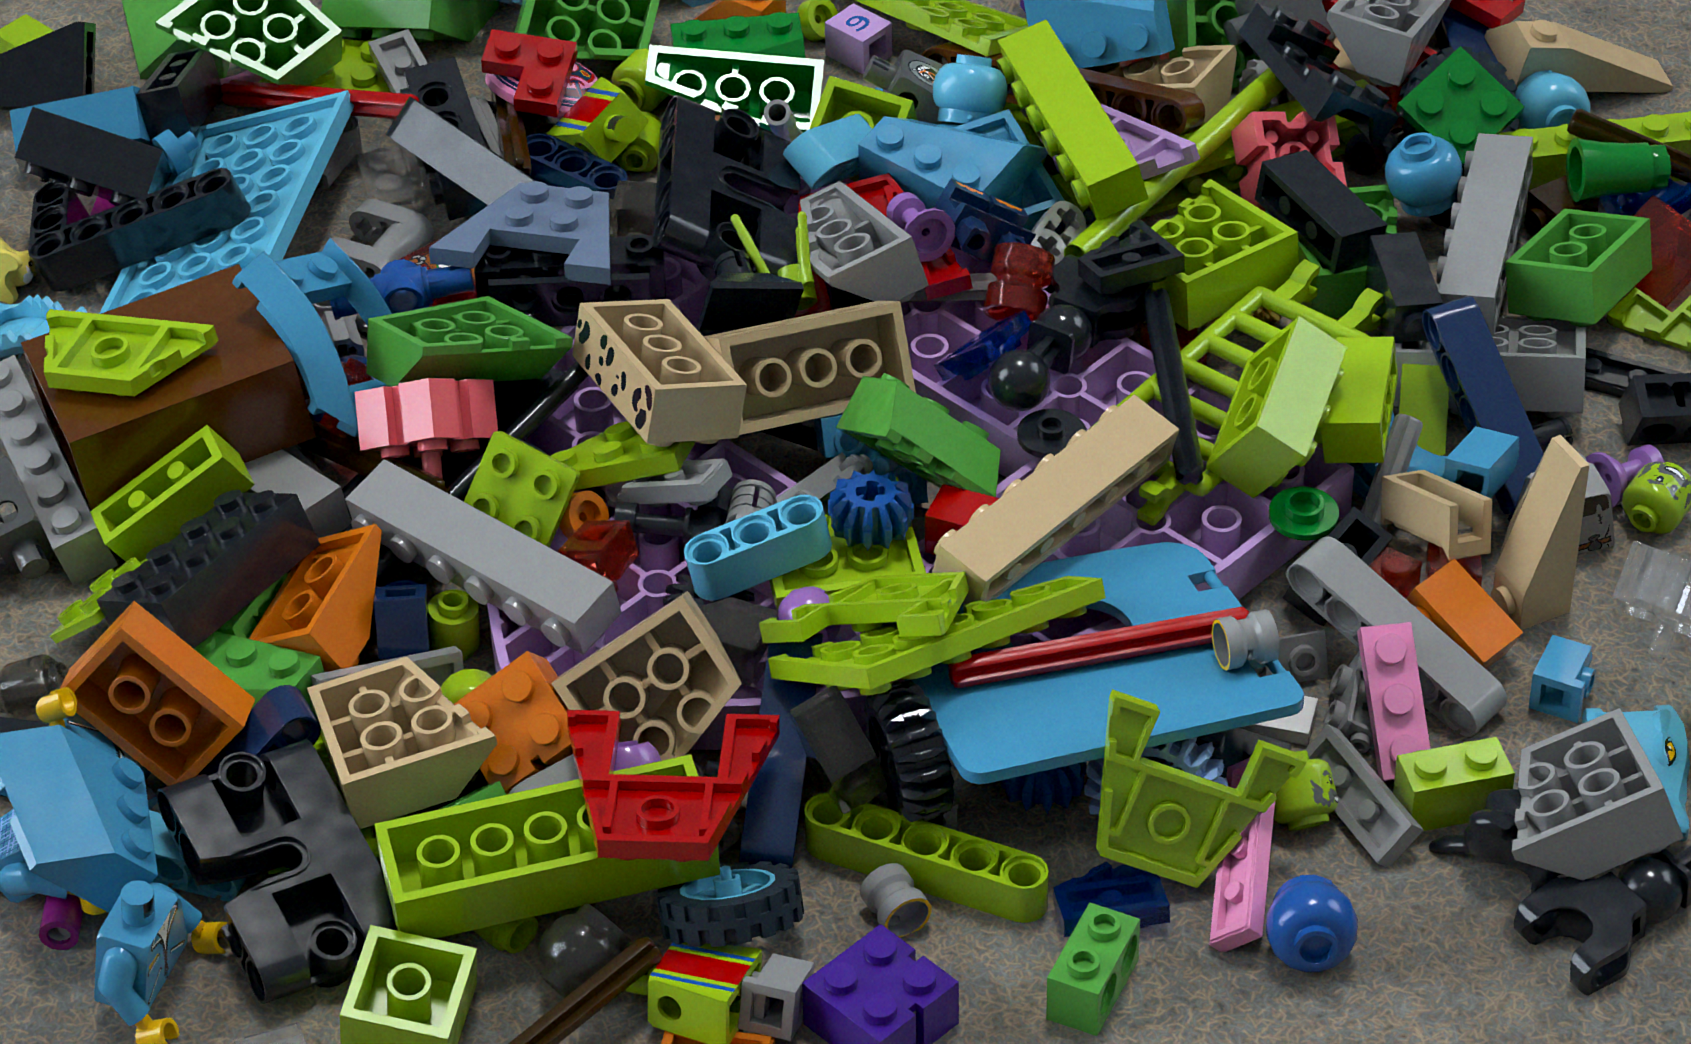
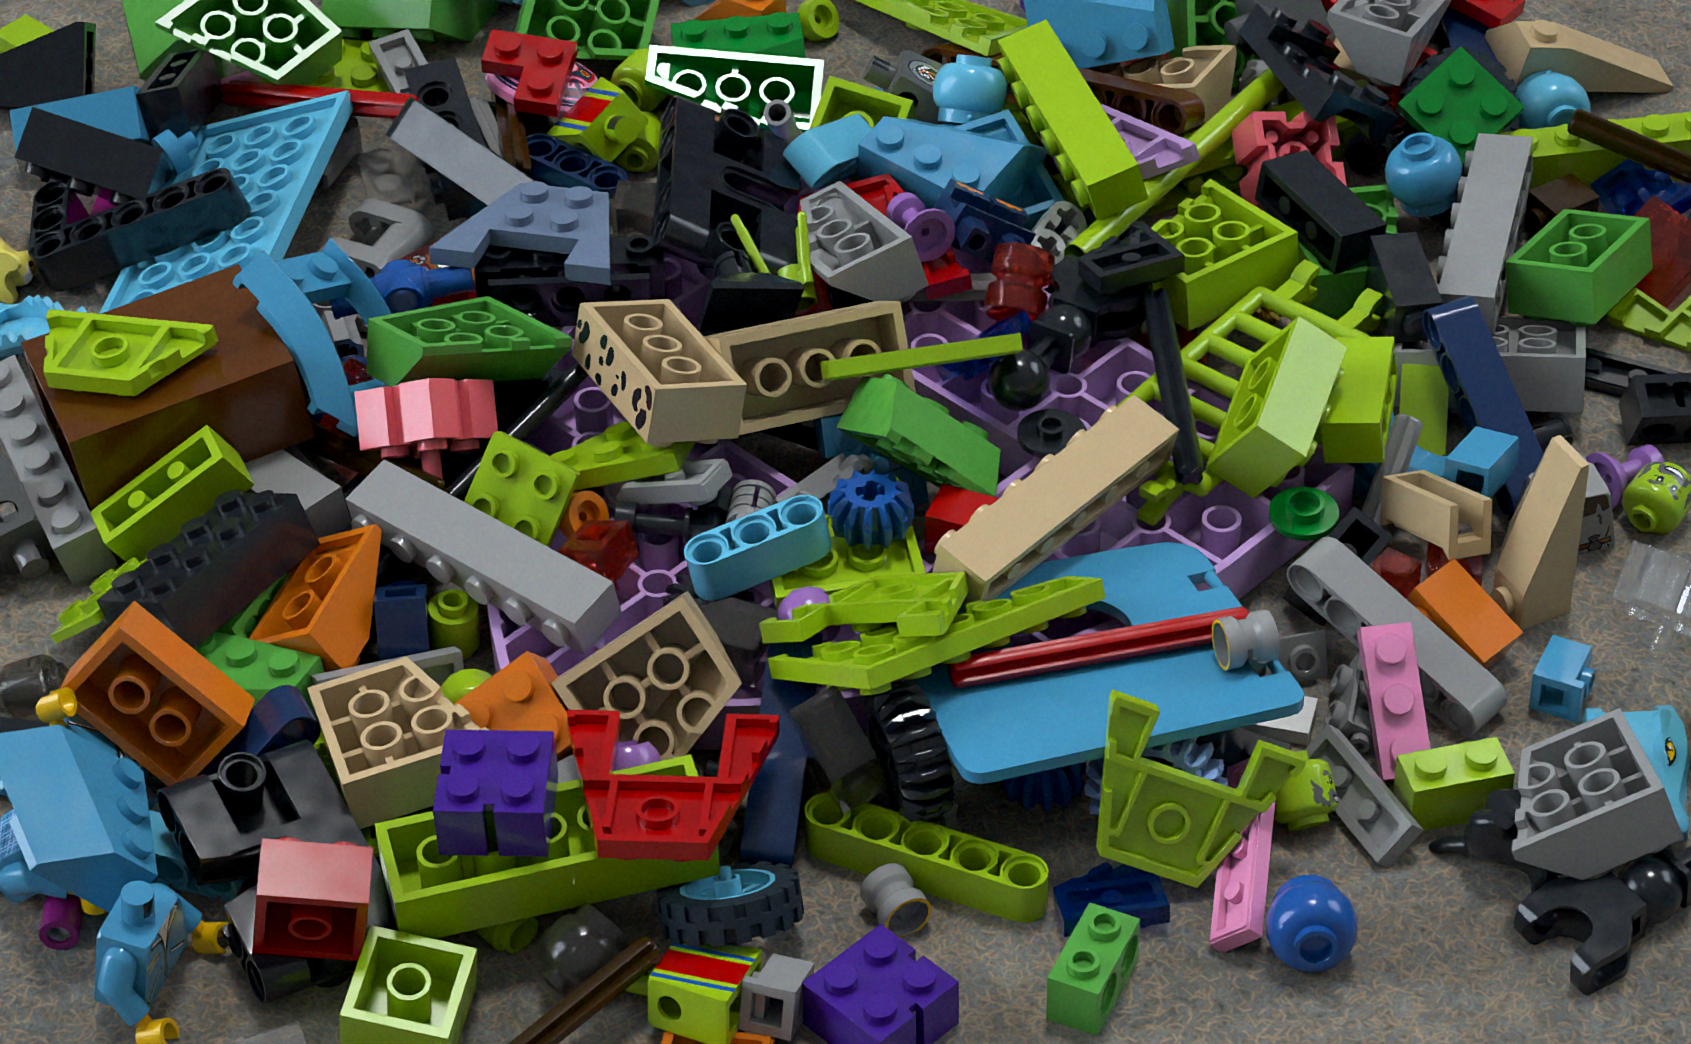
(312, 899): none -> red brick
(497, 773): none -> dark purple piece
(857, 36): lavender brick -> none
(921, 357): none -> lime tile
(1615, 168): green plant -> none

